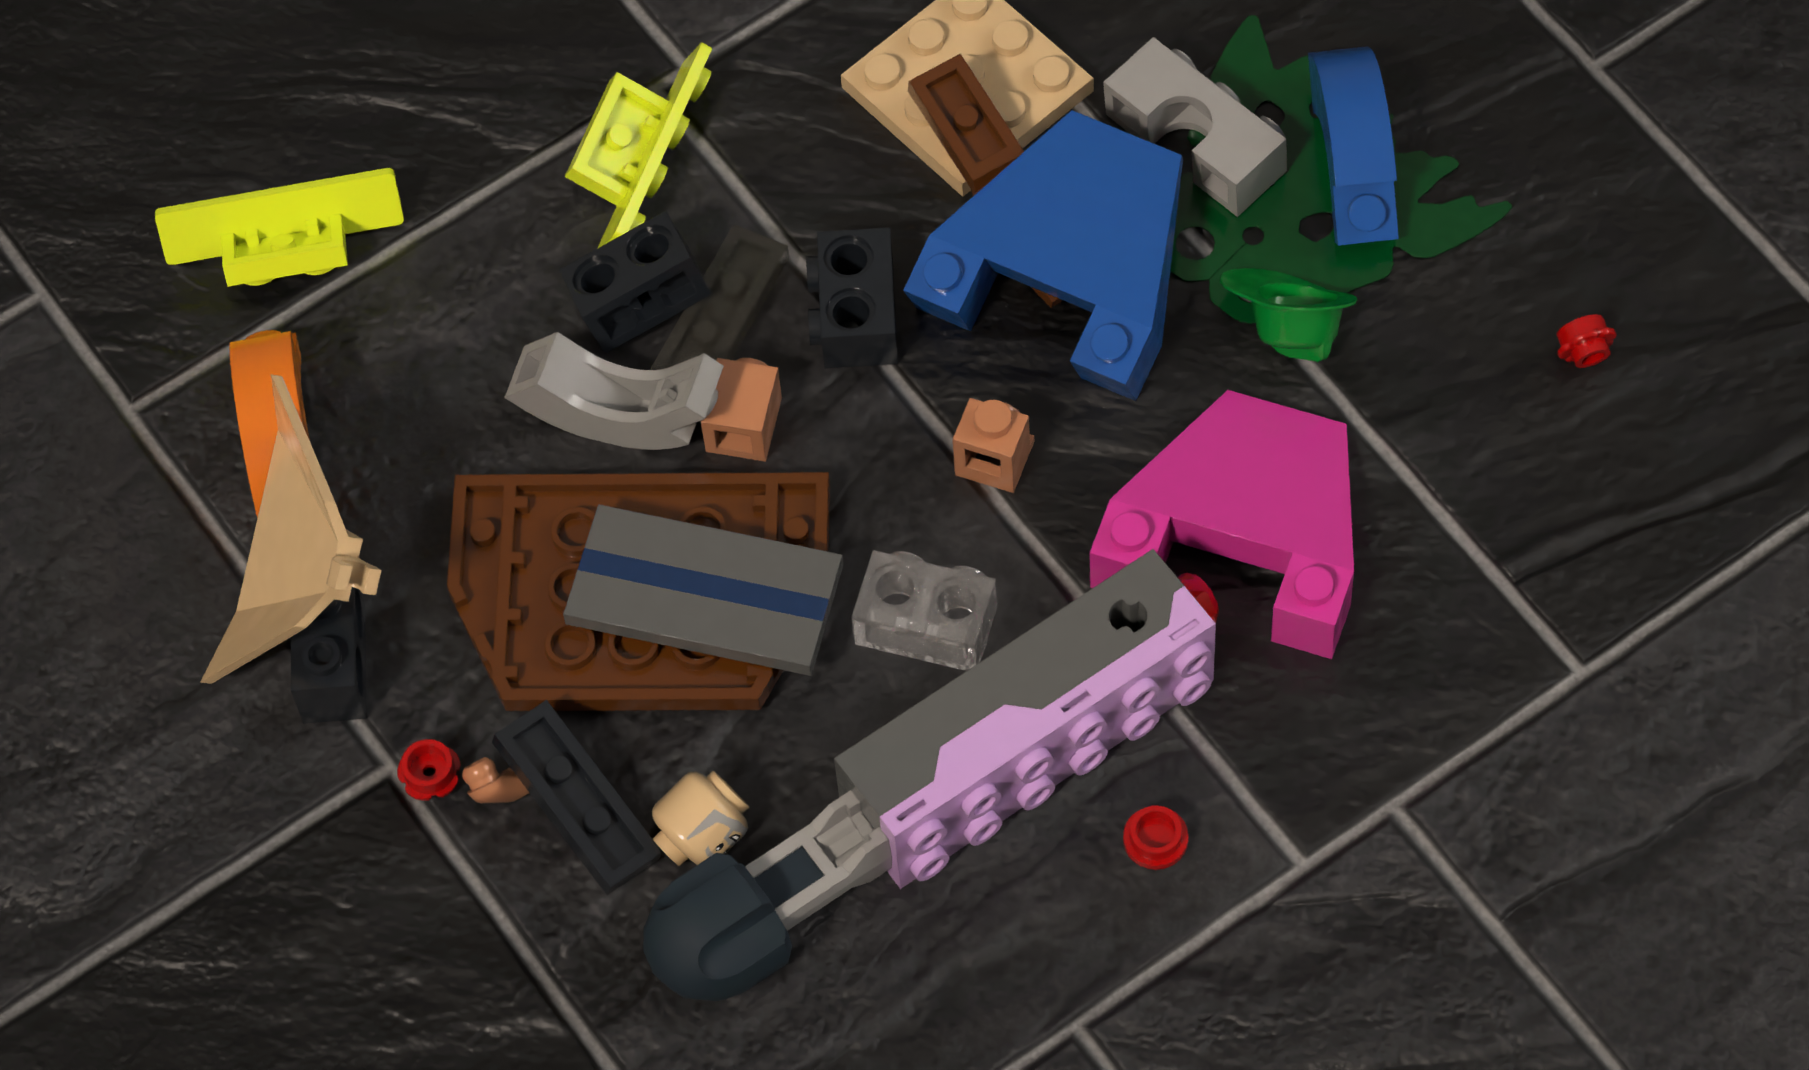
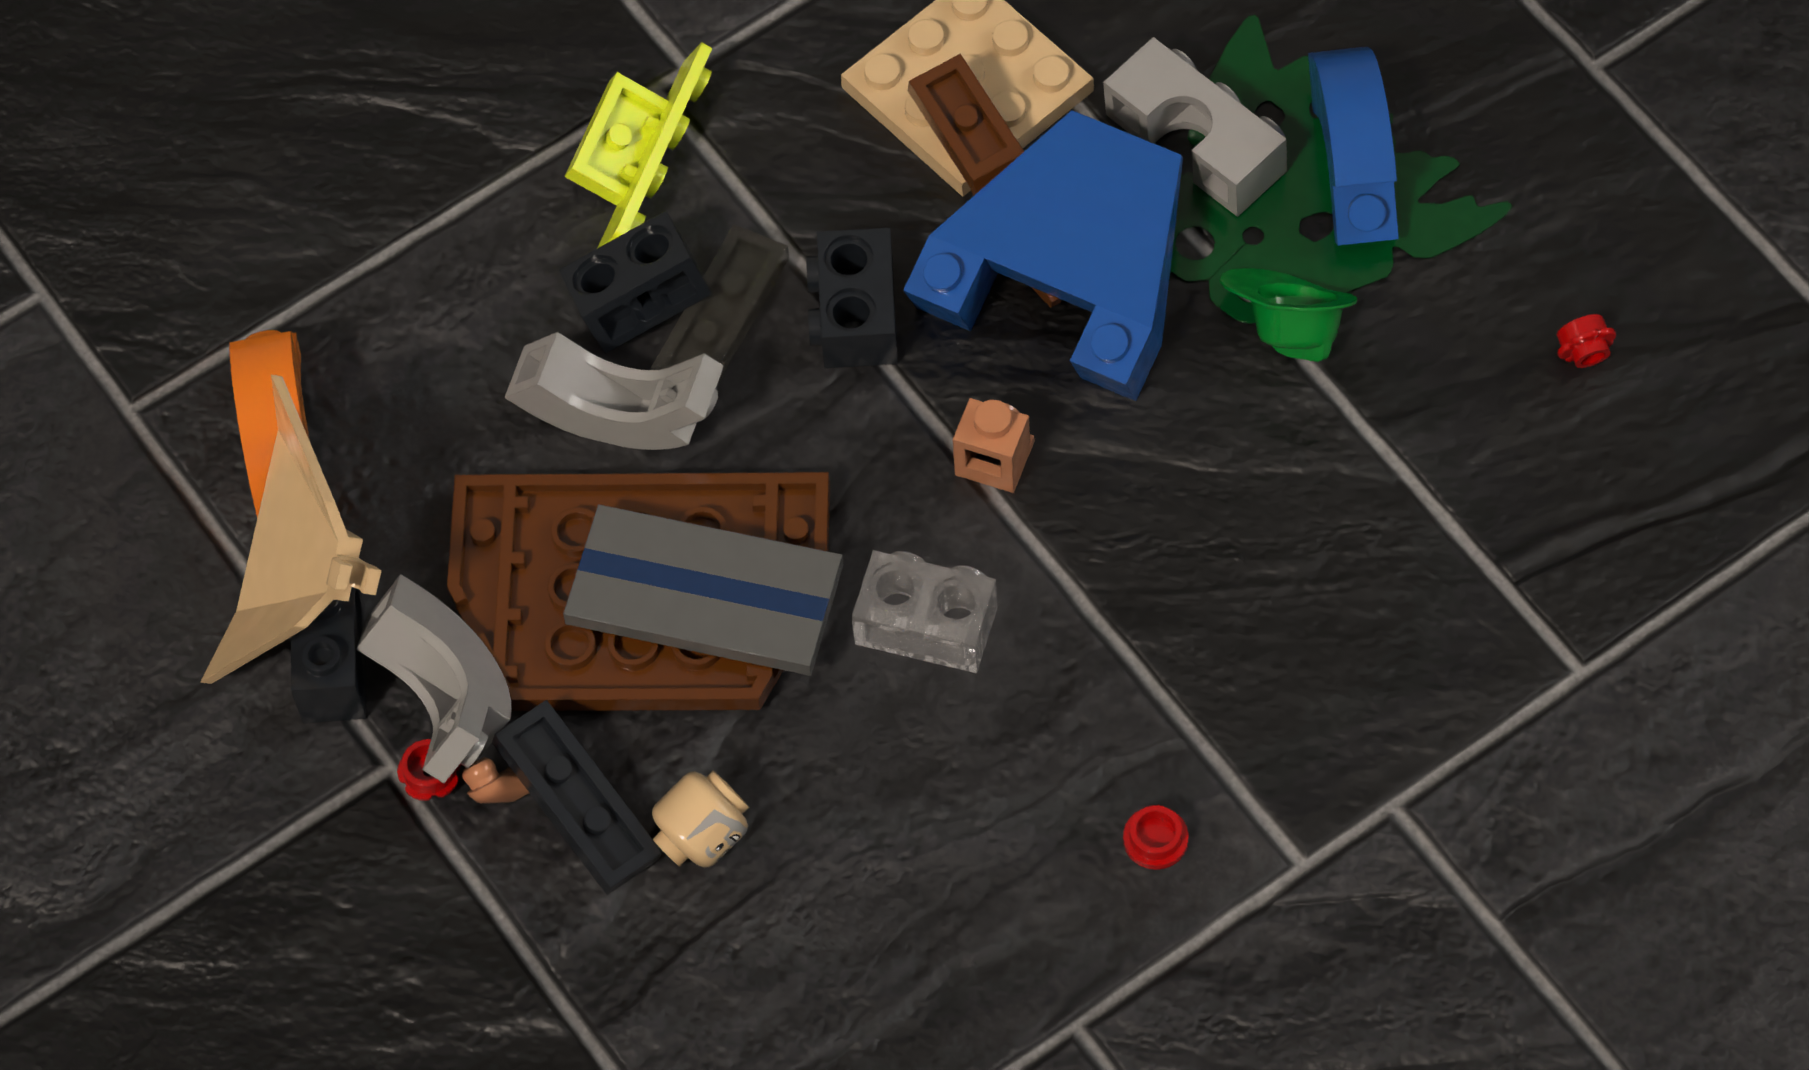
(281, 227): neon yellow bracket -> none
(445, 667): none -> light grey arch
(744, 410): nougat brick -> none
(949, 772): piece -> none
(1257, 490): dark pink wedge -> none

